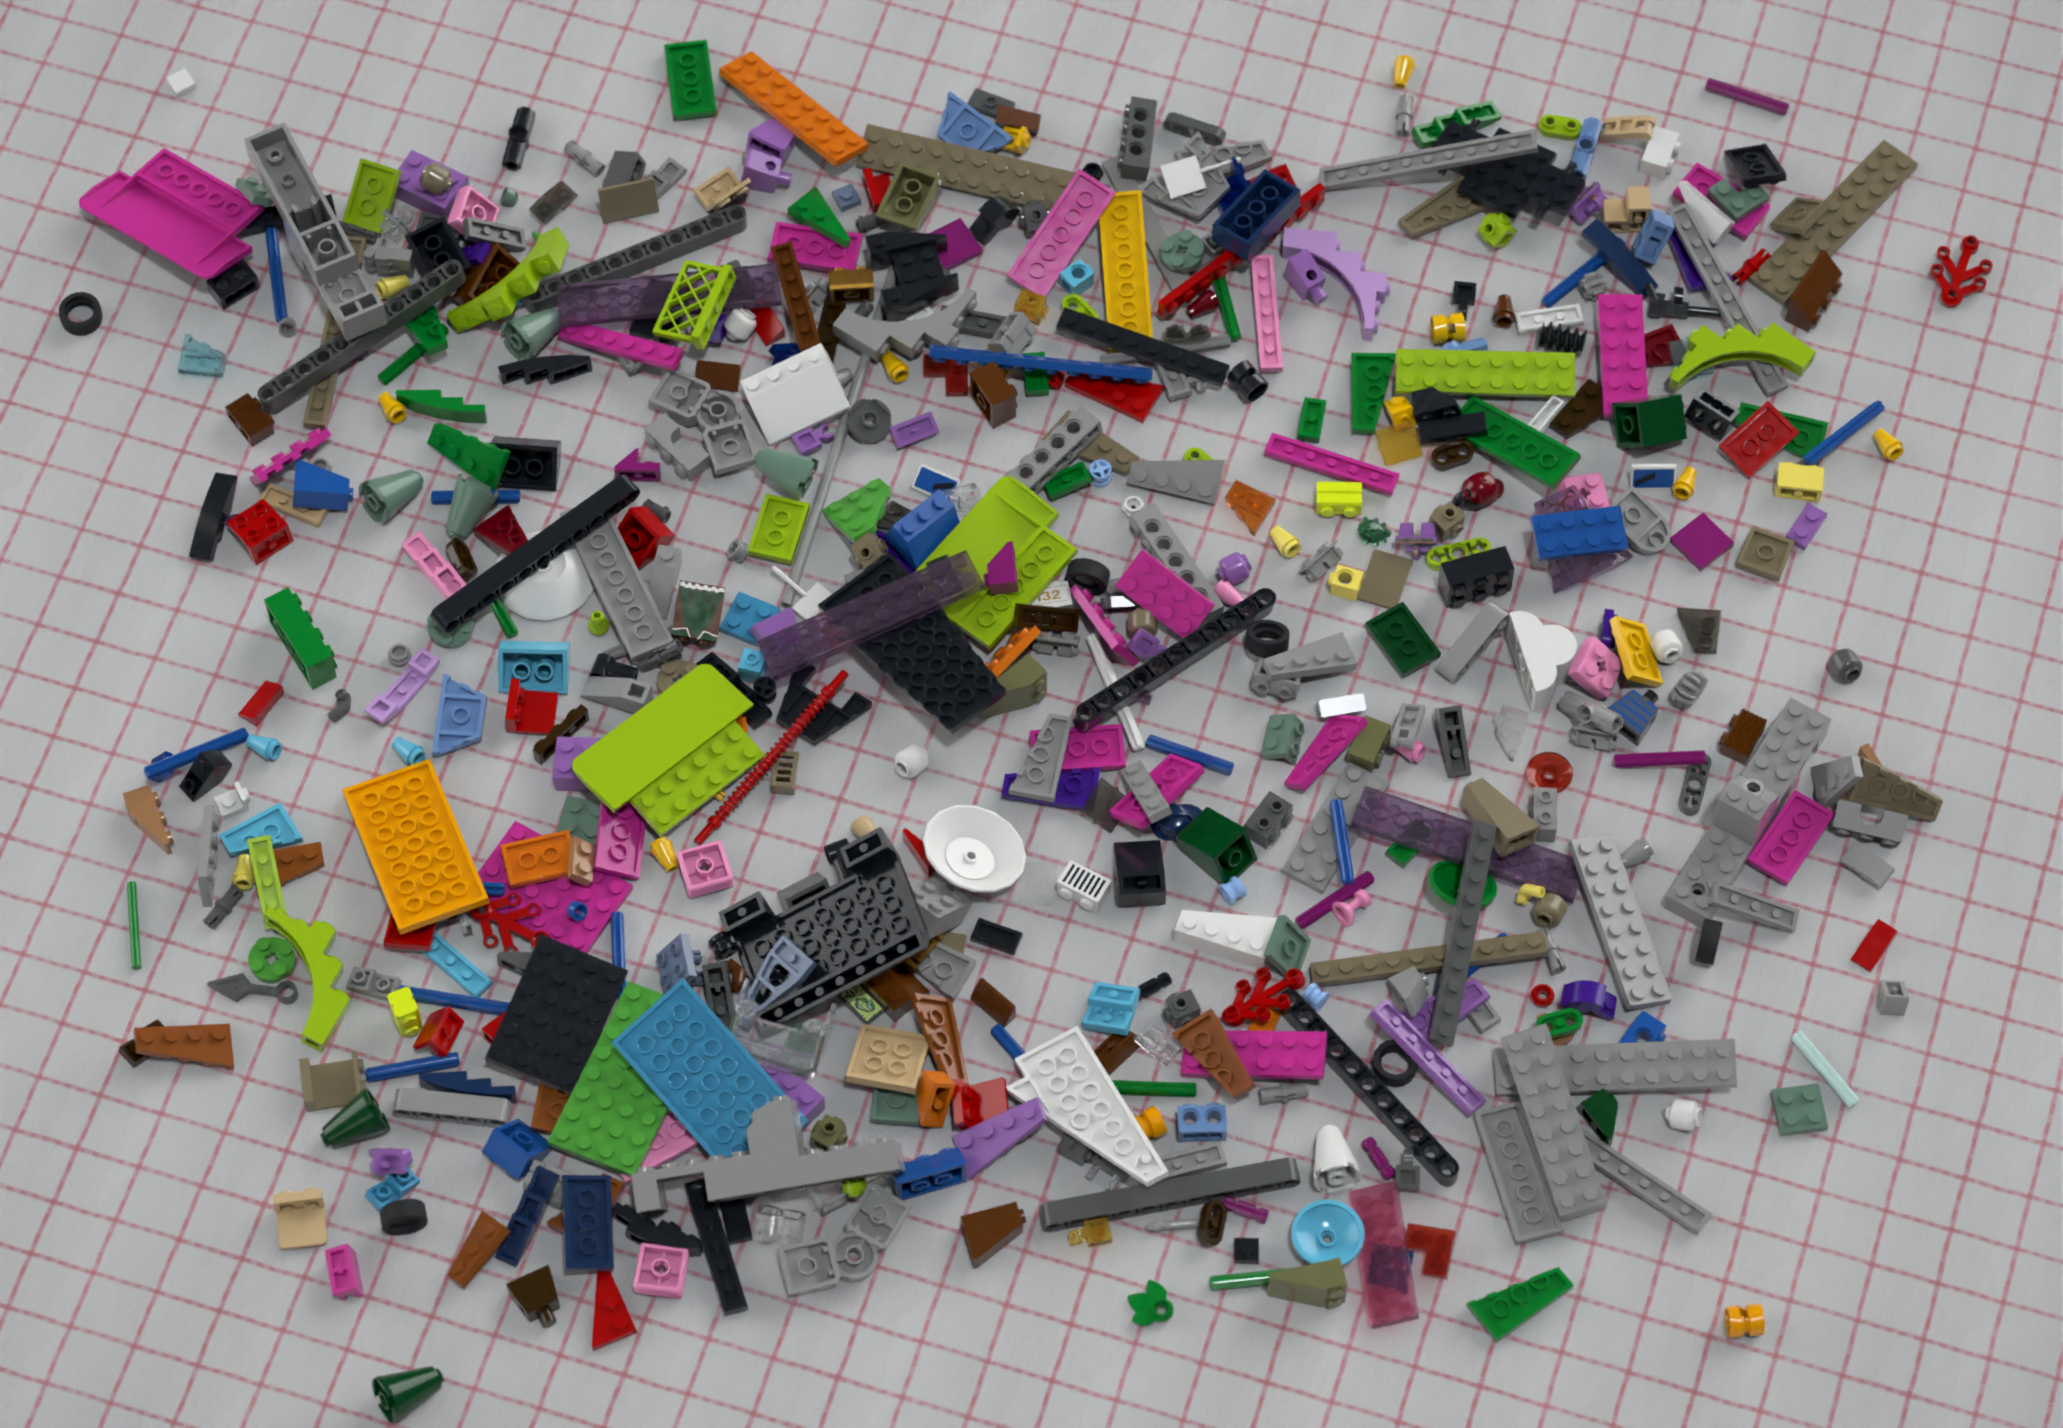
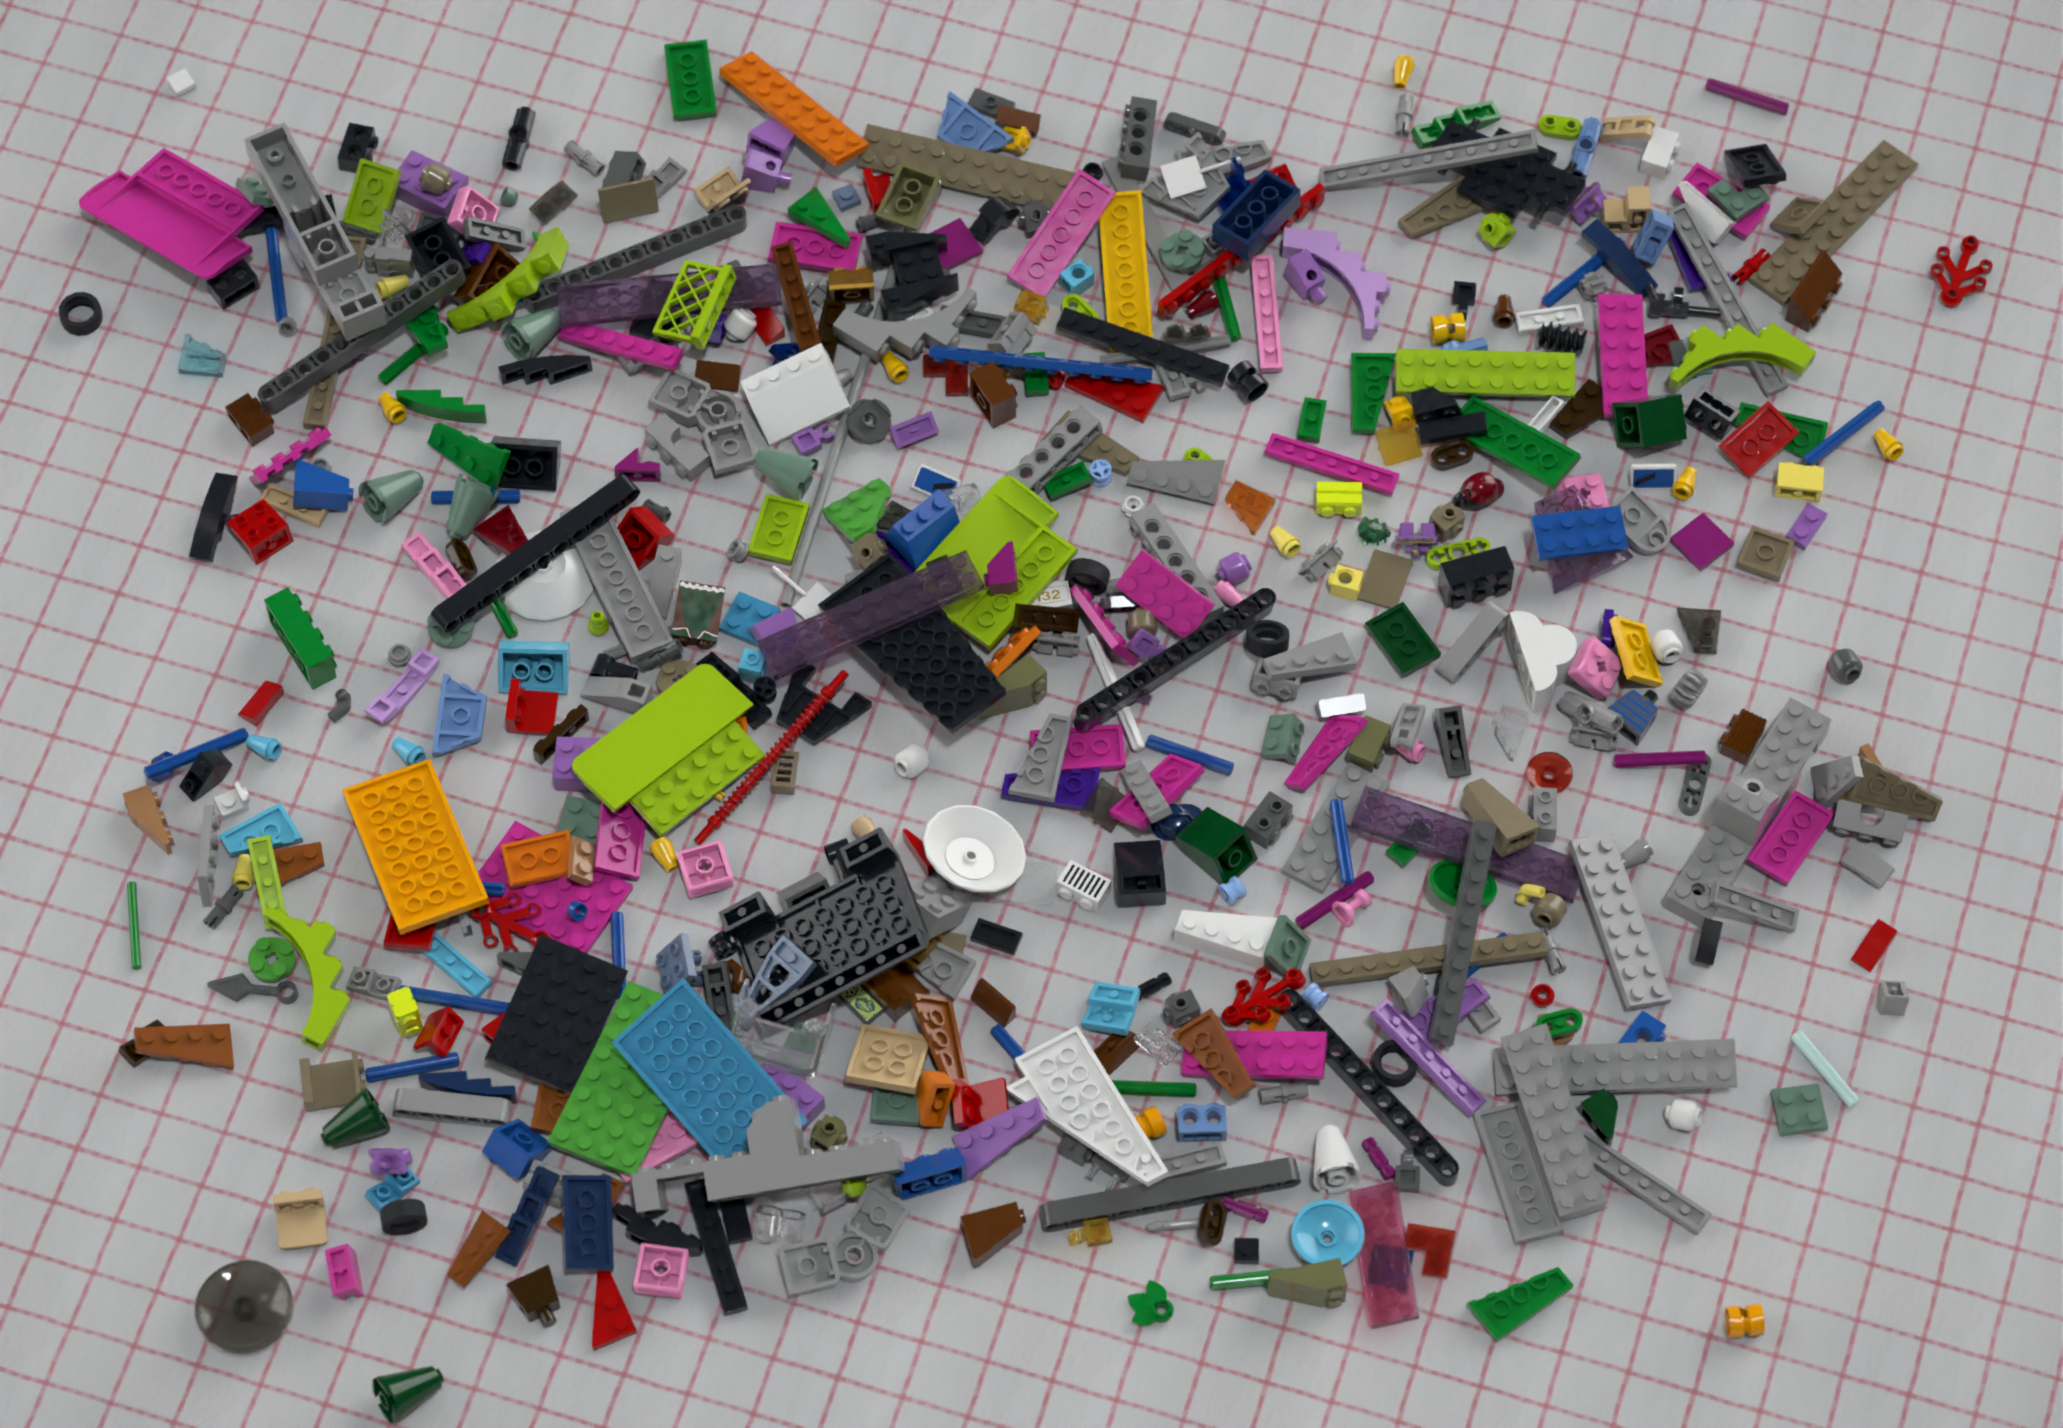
(244, 1307): none -> clear smoke dish
(353, 147): none -> black brick
(1589, 996): dark purple brick -> none

